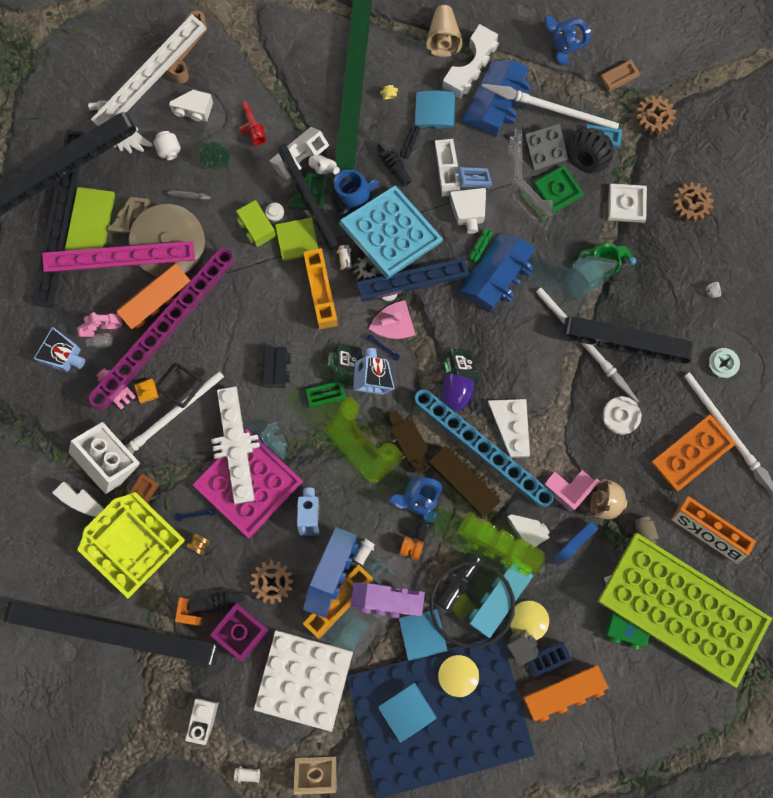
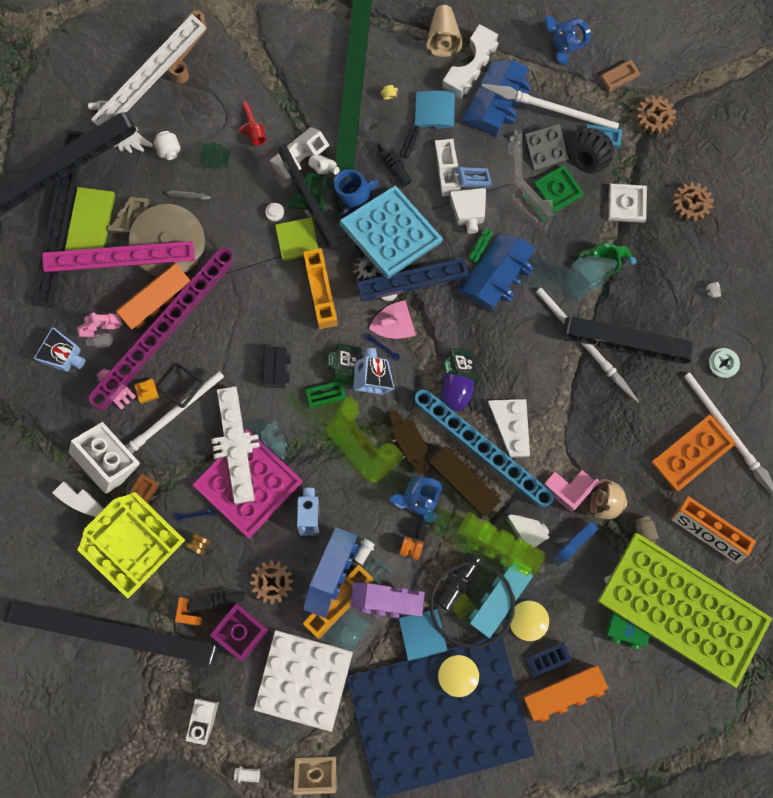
(193, 105): white slope -> none
(256, 223): lime brick -> none
(345, 259): white pin -> none
(407, 712): dark azure slope -> none
(523, 647): dark grey brick -> none
(621, 415): white tile -> none

